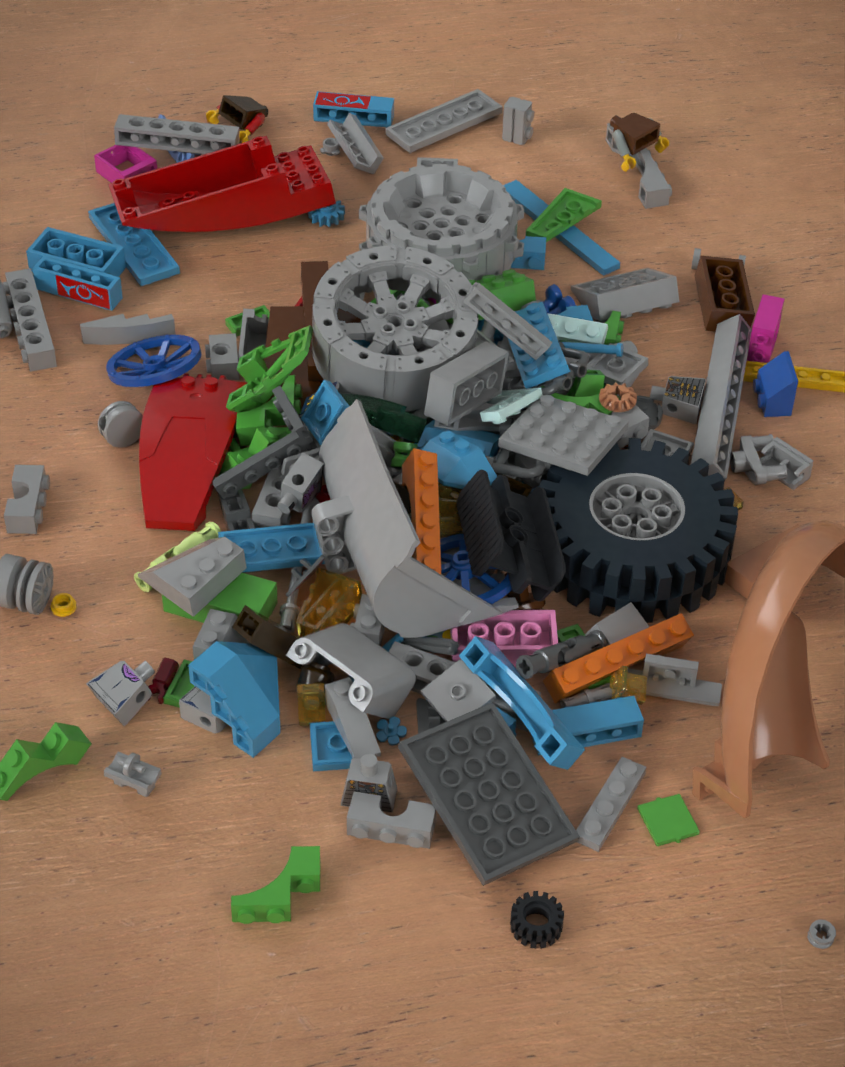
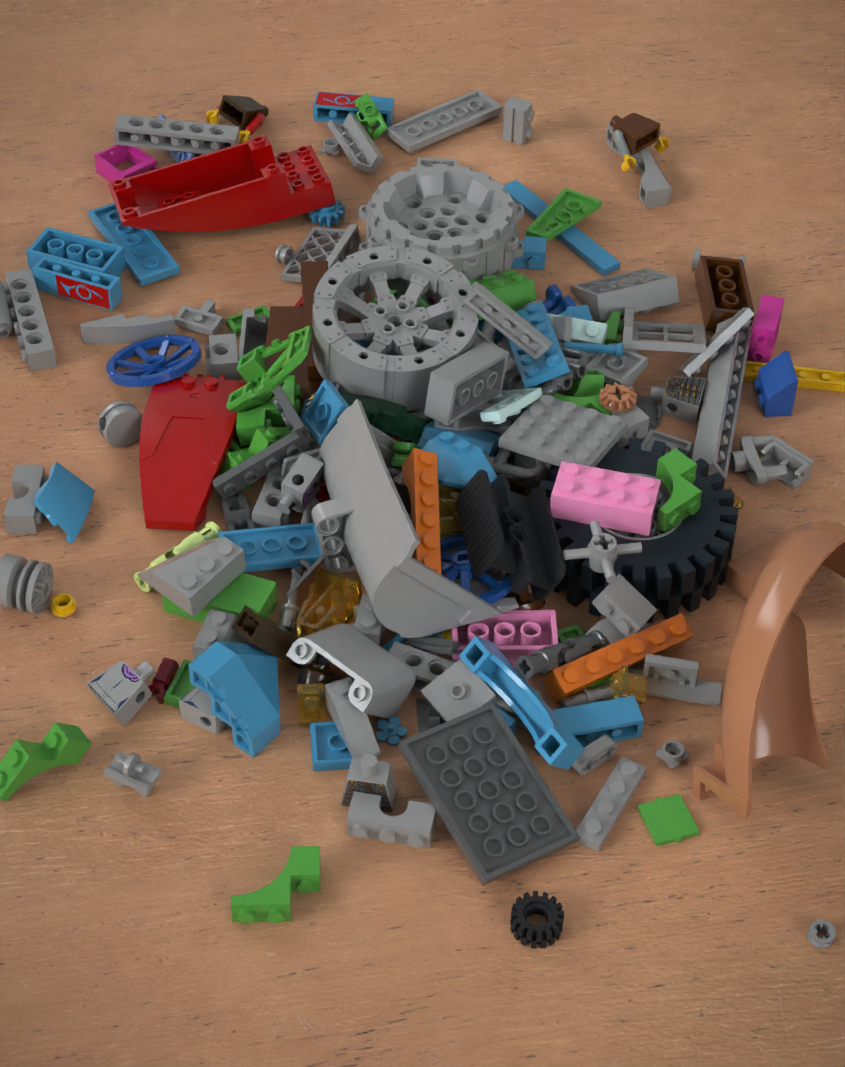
(64, 500): none -> dark azure slope
(200, 320): none -> light grey hinge
(284, 254): none -> light grey bush
(342, 247): none -> light grey fence
(371, 116): none -> bright green piece
(563, 328): none -> light grey piece
(595, 755): none -> light grey beam
(602, 551): none -> light grey bar
(609, 496): none -> bright pink brick
(624, 606): none -> light grey brick
(631, 335): none -> light grey window
(672, 747): none -> light grey plate
(677, 475): none -> bright green arch
(723, 336): none -> light grey plate

